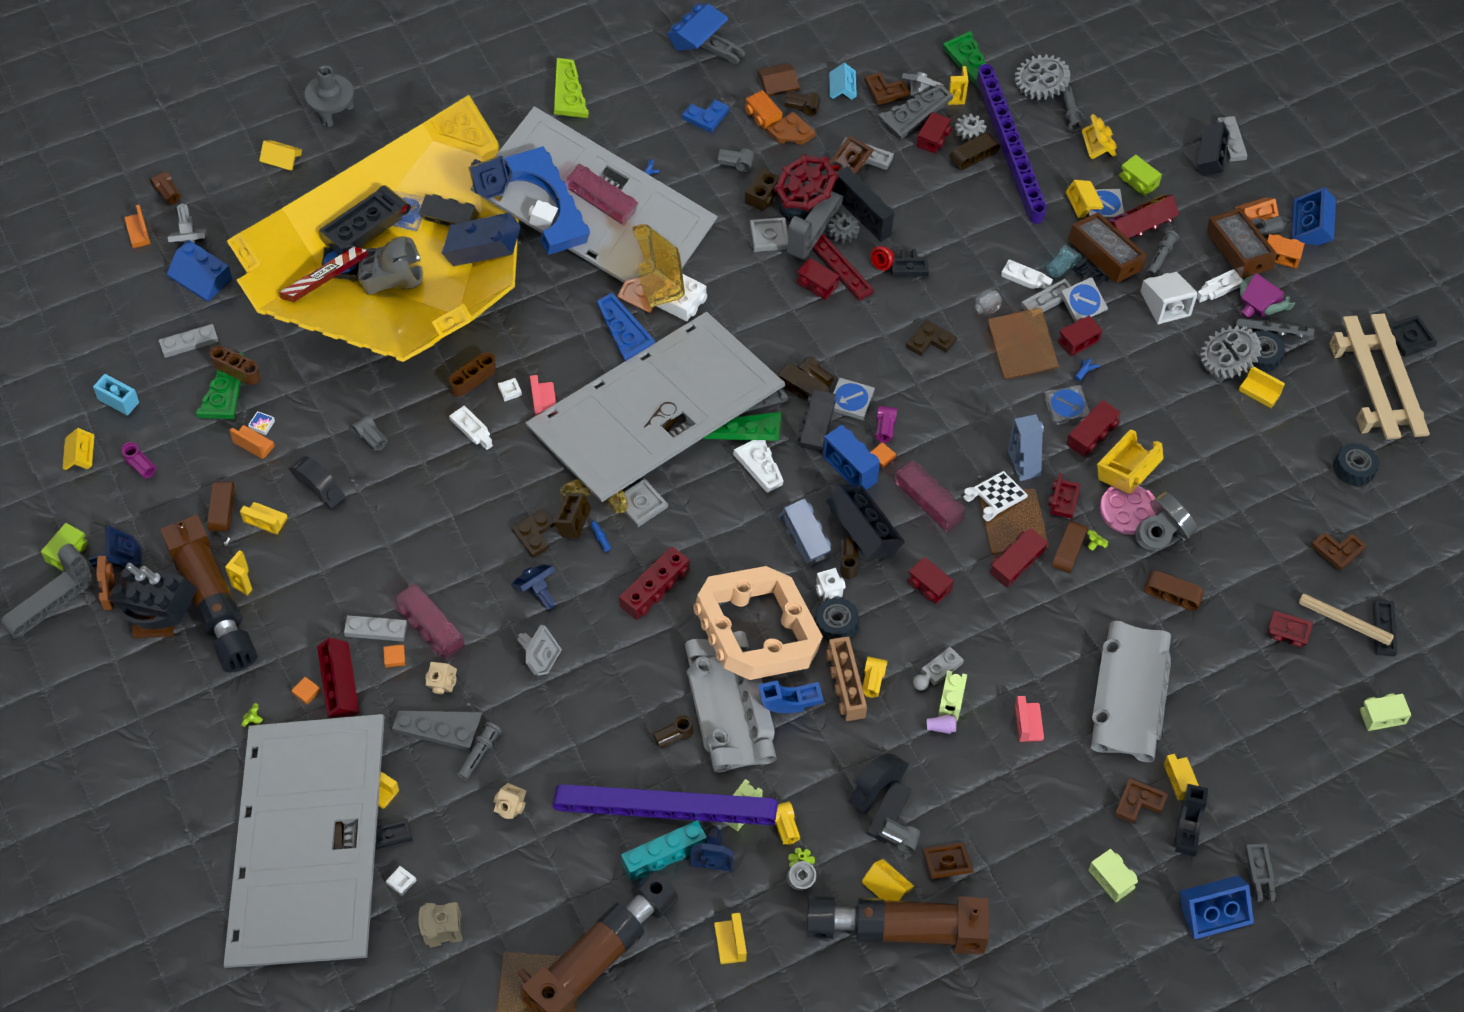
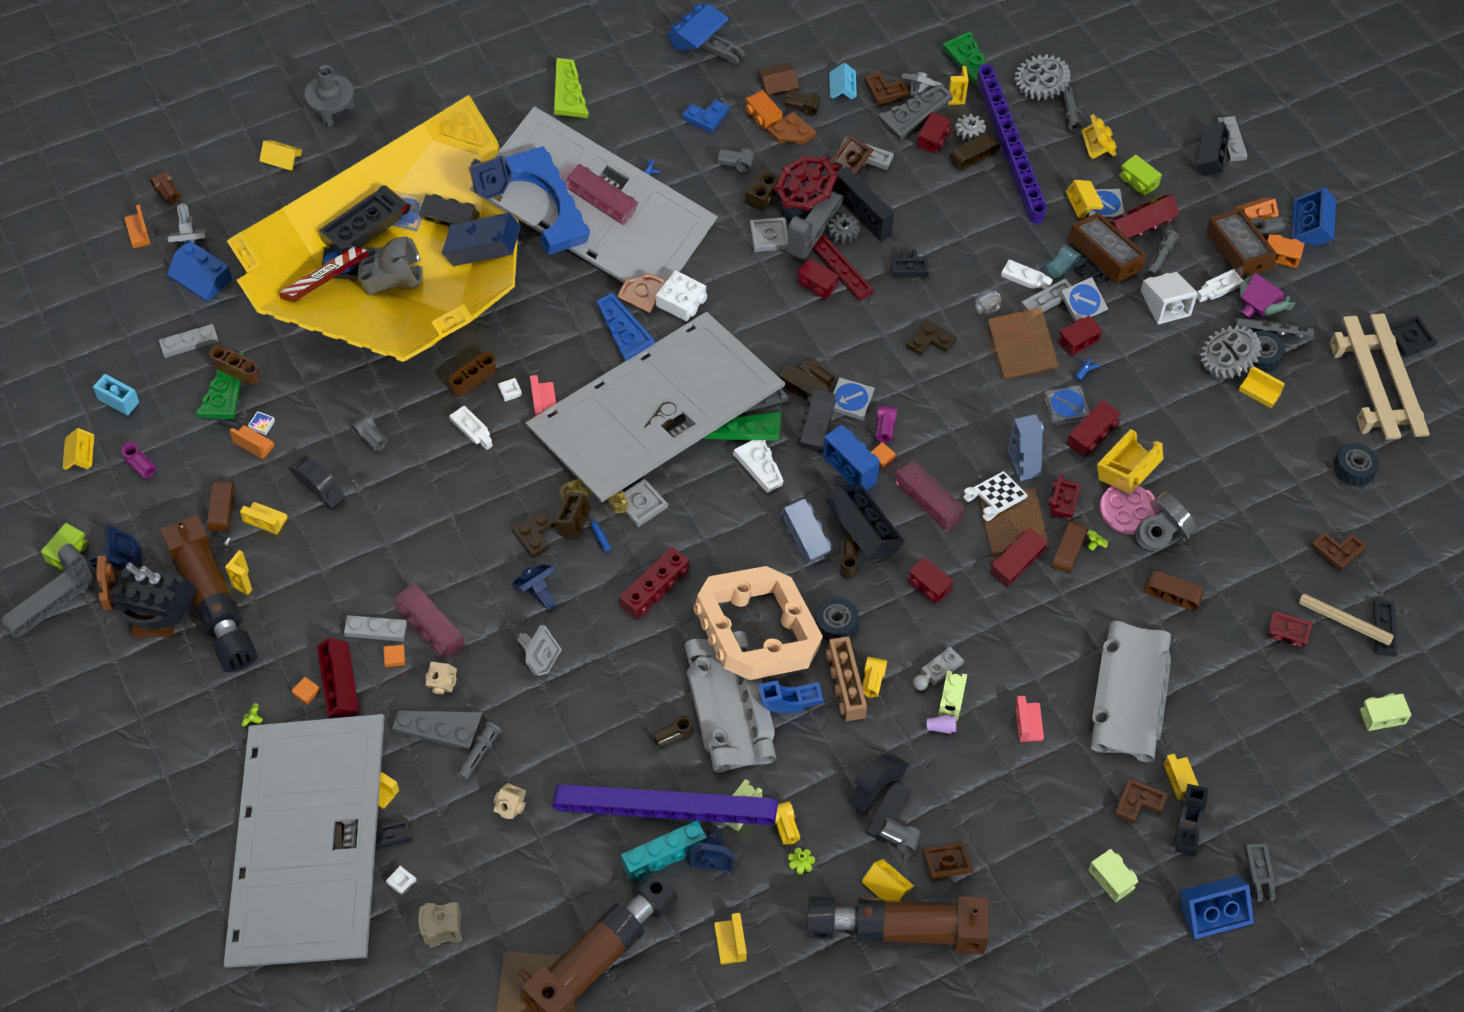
(542, 215): white brick -> none
(662, 270): clear yellow windscreen -> none
(801, 876): light grey wheel -> none
(829, 584): white brick -> none
(882, 258): red brick -> none

